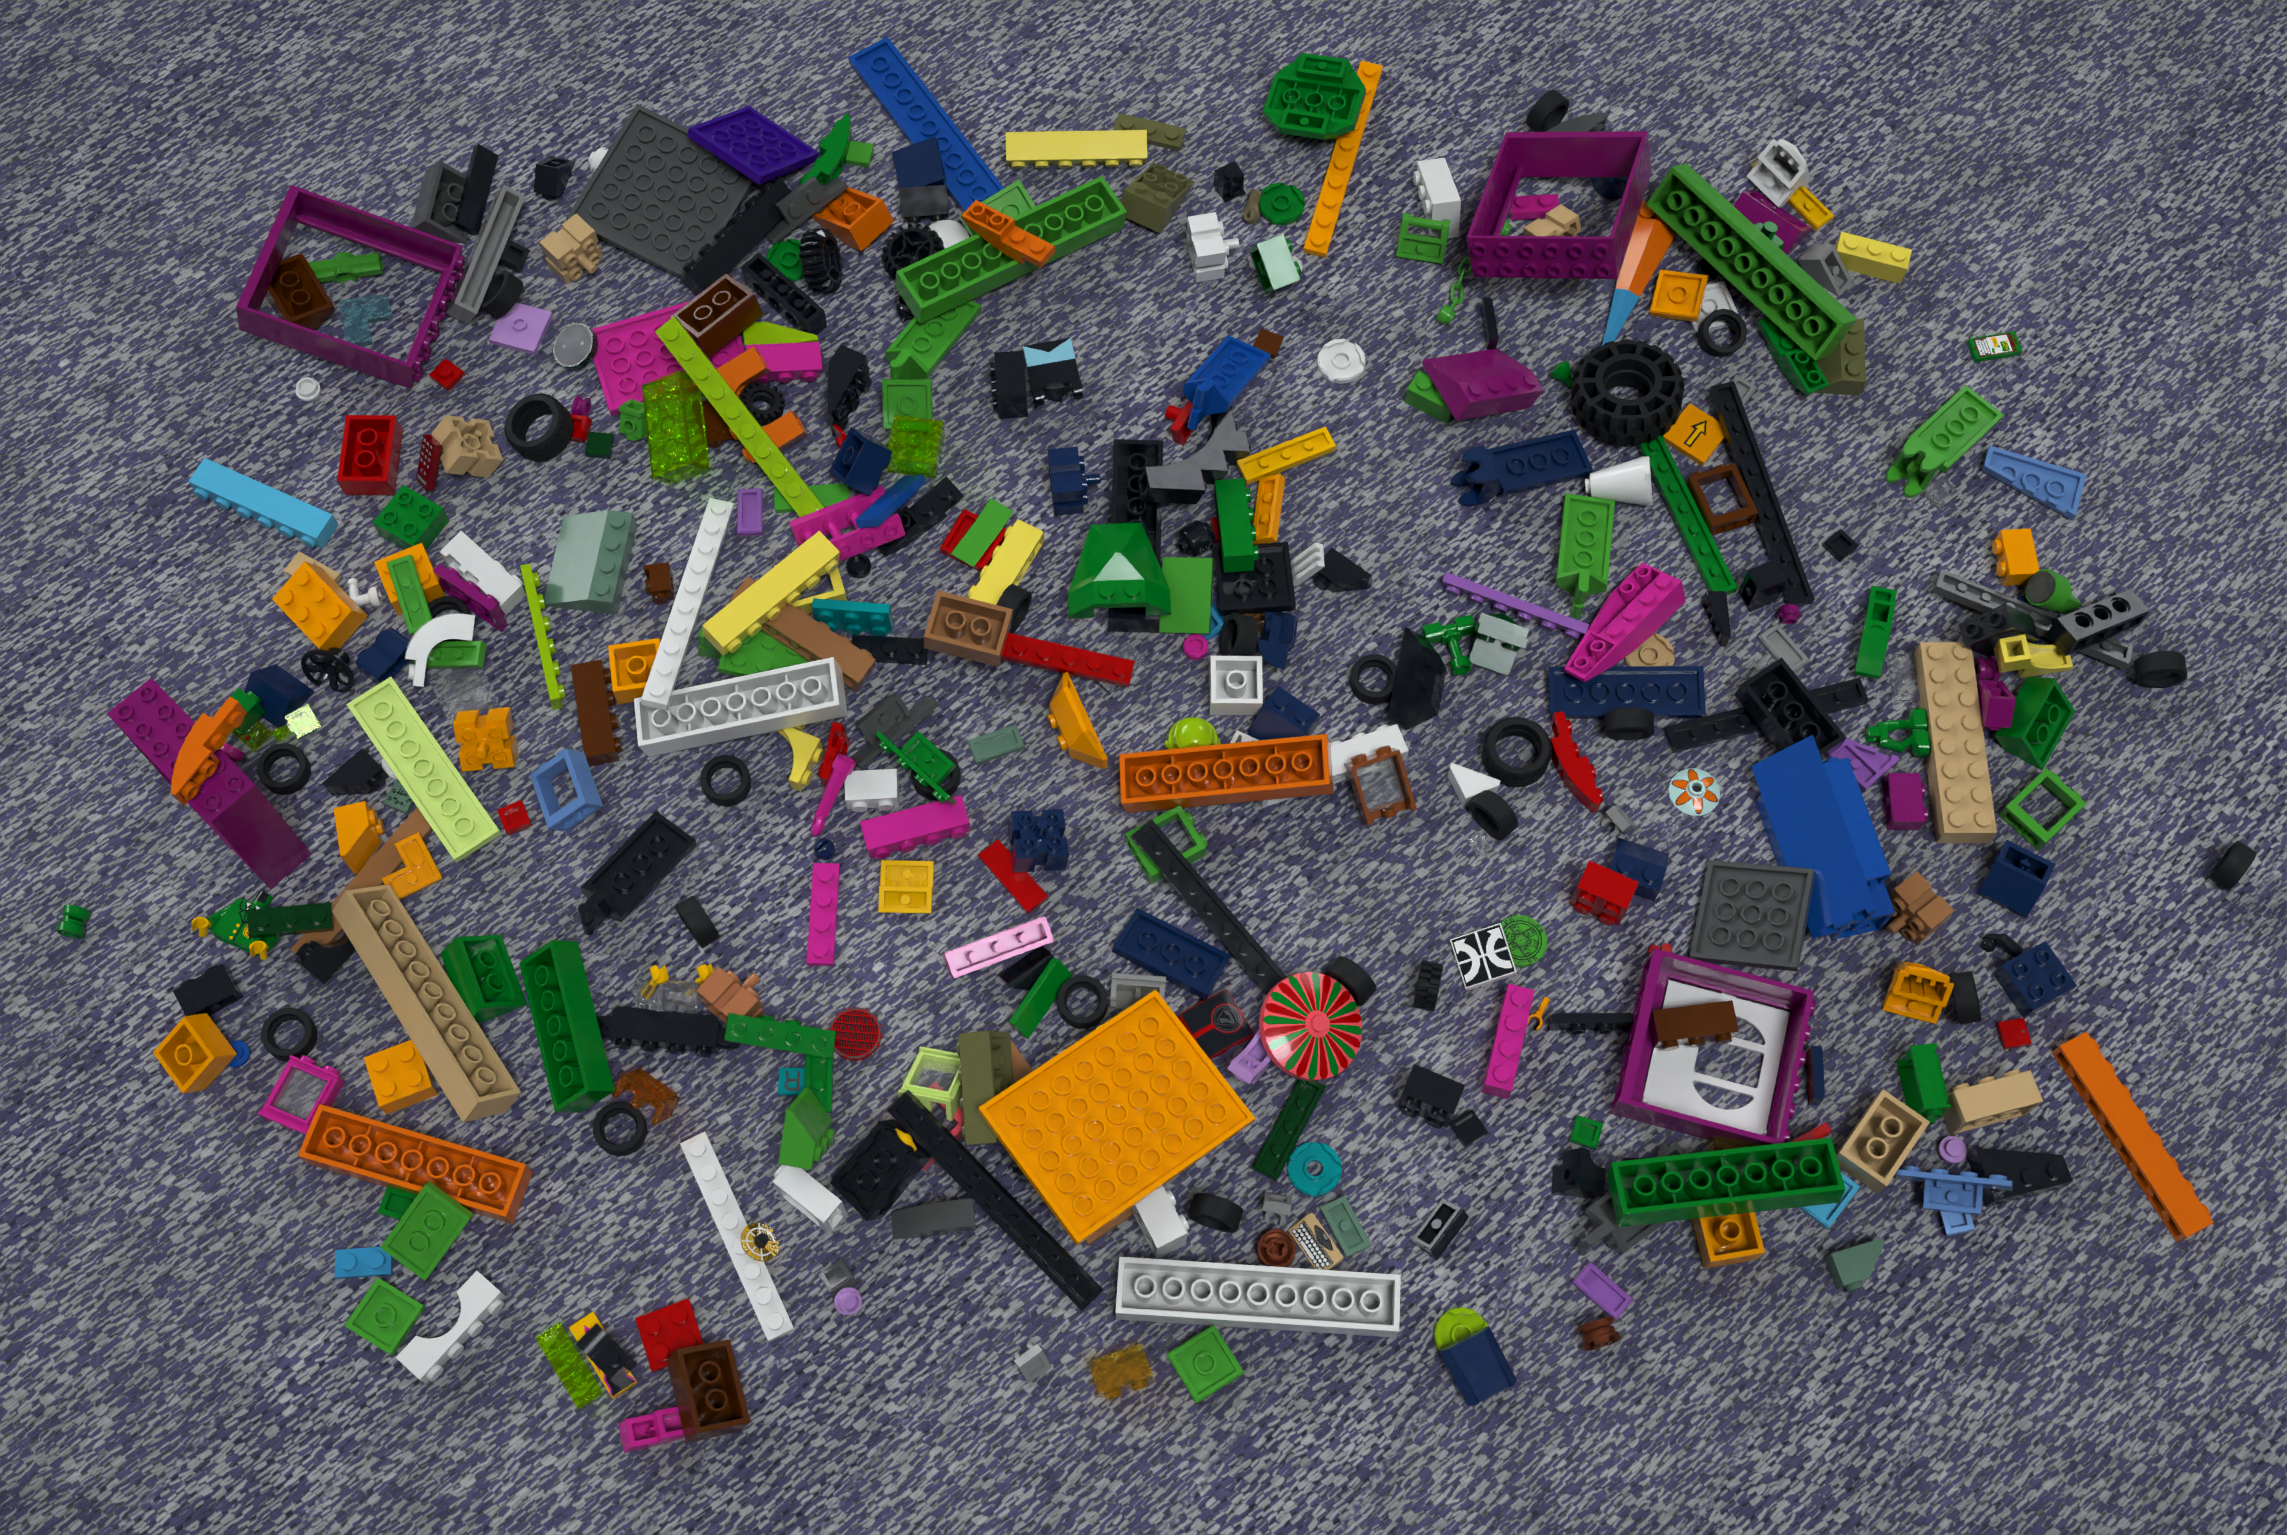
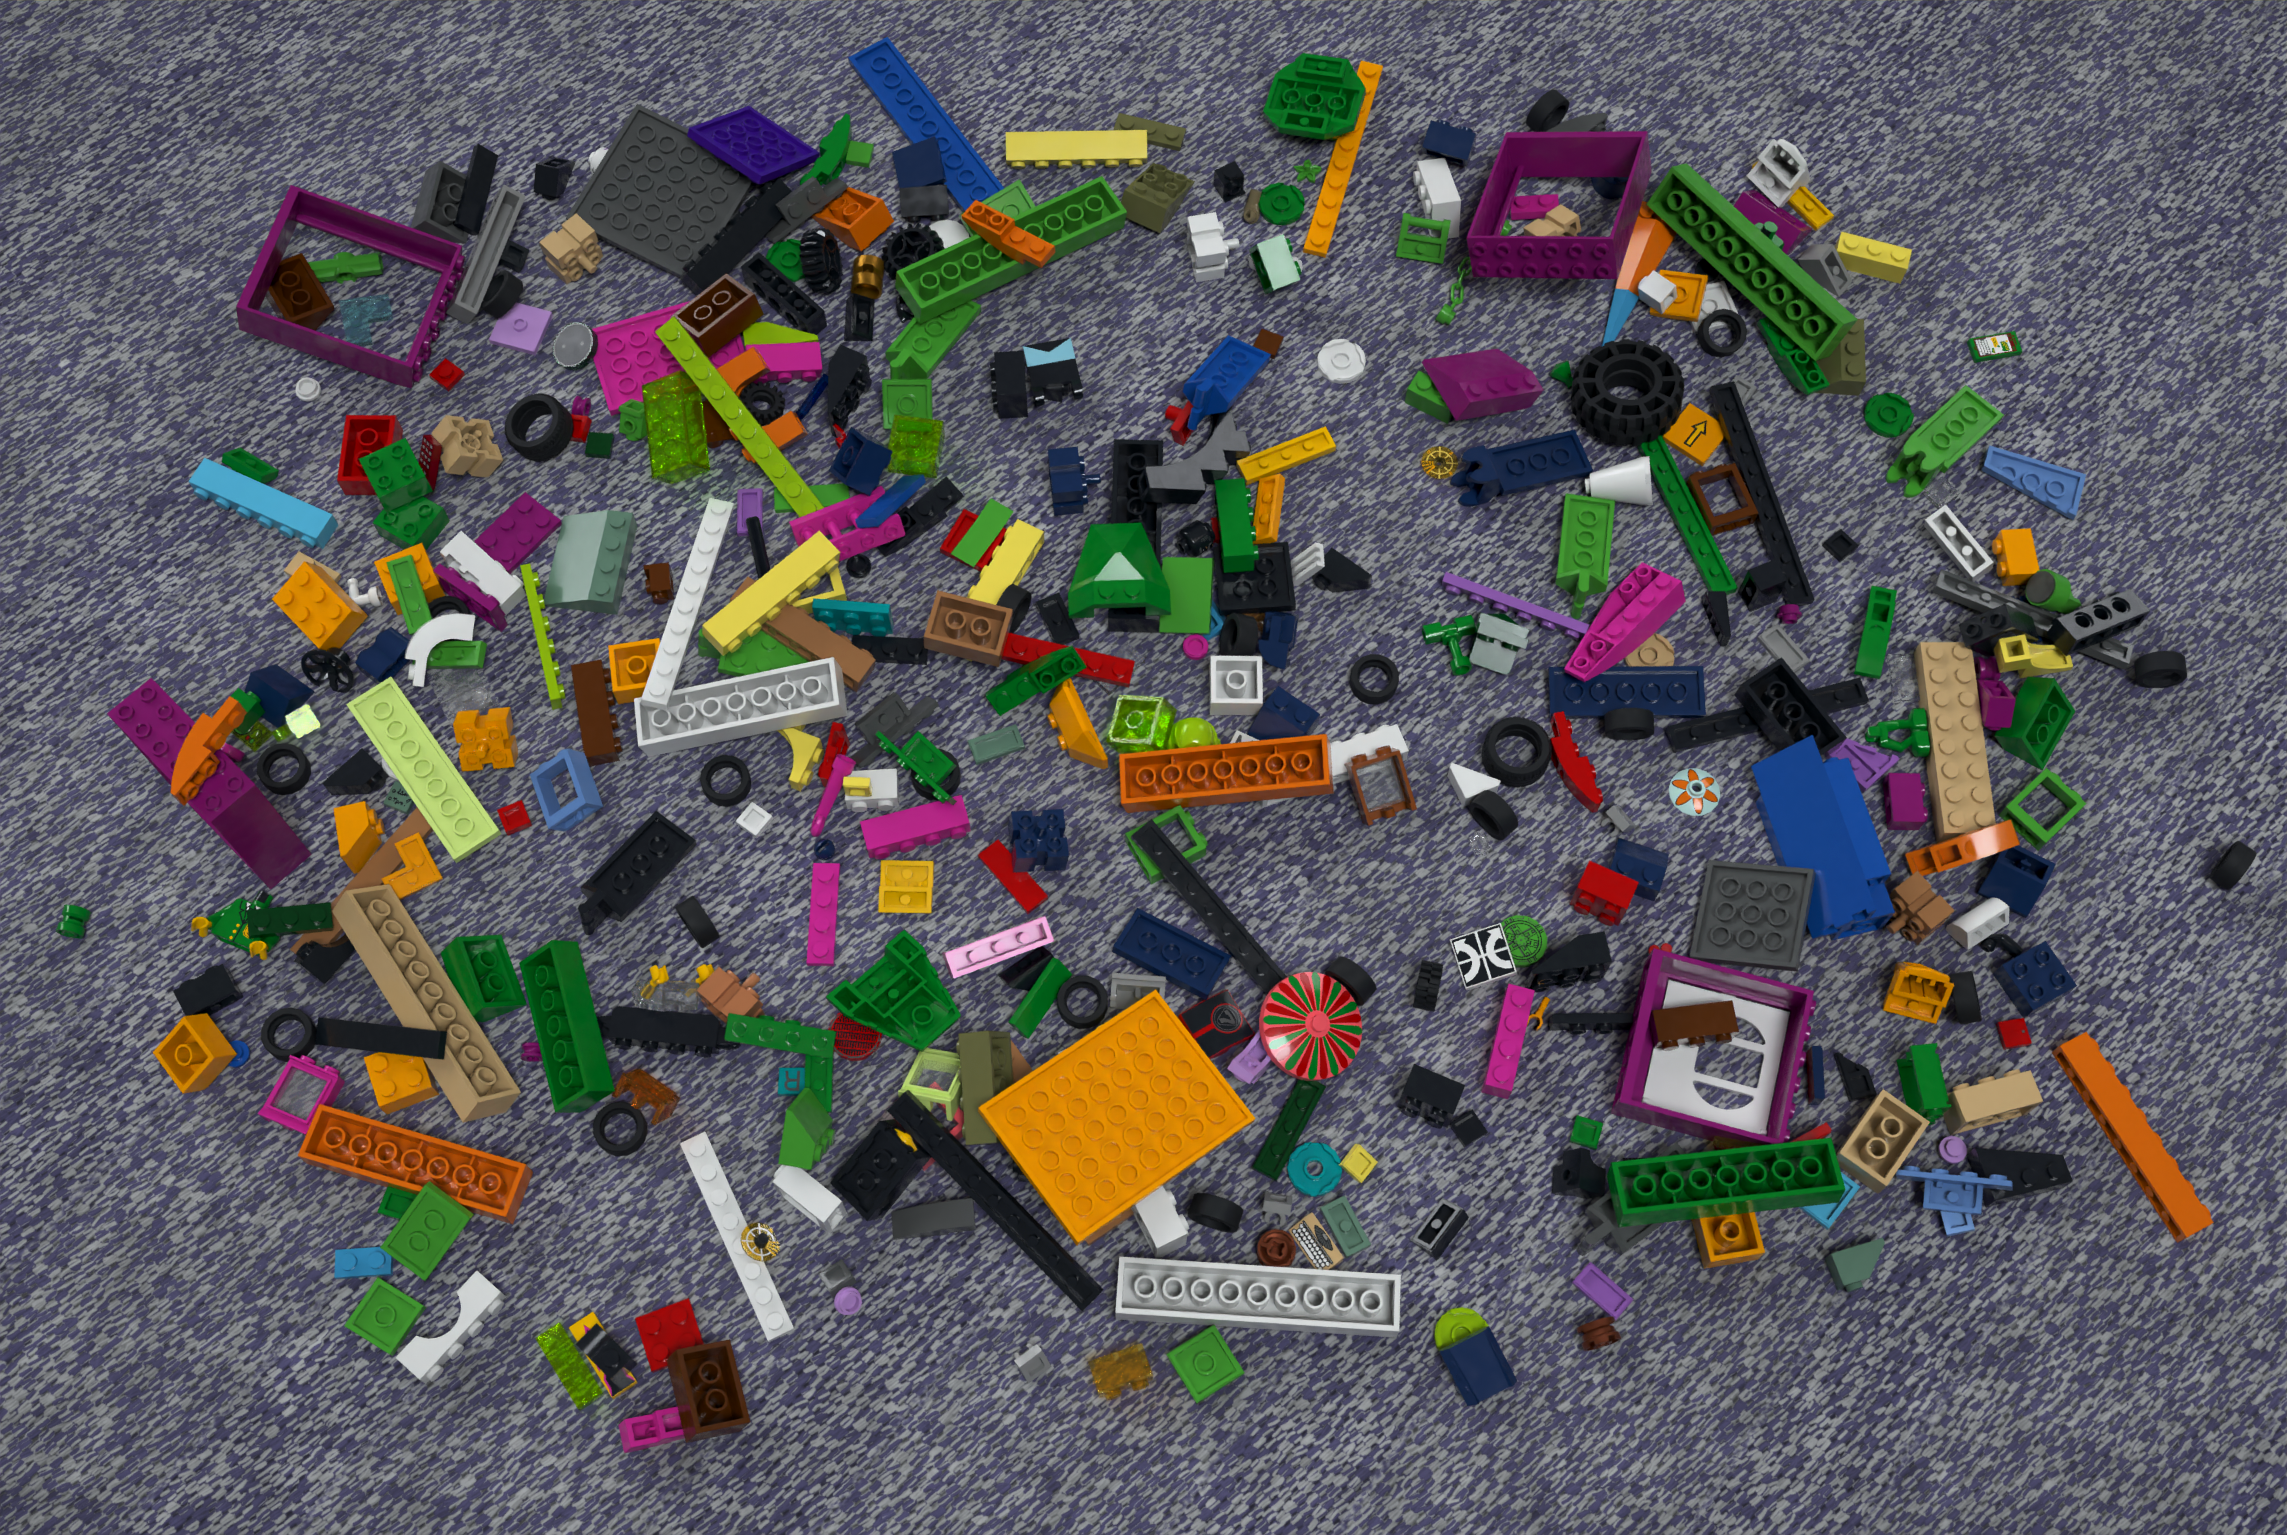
(249, 465): none -> green plate
(381, 1038): none -> black tile
(395, 475): none -> green brick
(518, 532): none -> magenta plate
(531, 1052): none -> magenta bush
(754, 820): none -> white tile
(758, 546): none -> black axle
(812, 396): none -> clear blue tile
(857, 786): none -> light yellow tile
(859, 318): none -> black slope
(868, 276): none -> pearl gold wheel
(899, 996): none -> green wedge
(1035, 677): none -> green slope
(1057, 619): none -> black plate
(1141, 724): none -> clear neon green brick
(1309, 171): none -> bright green plant
(1358, 1163): none -> light yellow tile
(1417, 682): black wedge -> none
(1439, 455): none -> clear yellow piece
(1449, 142): none -> dark blue slope
(1489, 323): black tile -> none
(1581, 959): none -> black slope
(1657, 292): none -> white brick
(1855, 1079): none -> black tile
(1888, 415): none -> green tile
(1958, 543): none -> white brick
(1963, 848): none -> orange slope
(1979, 922): none -> white brick

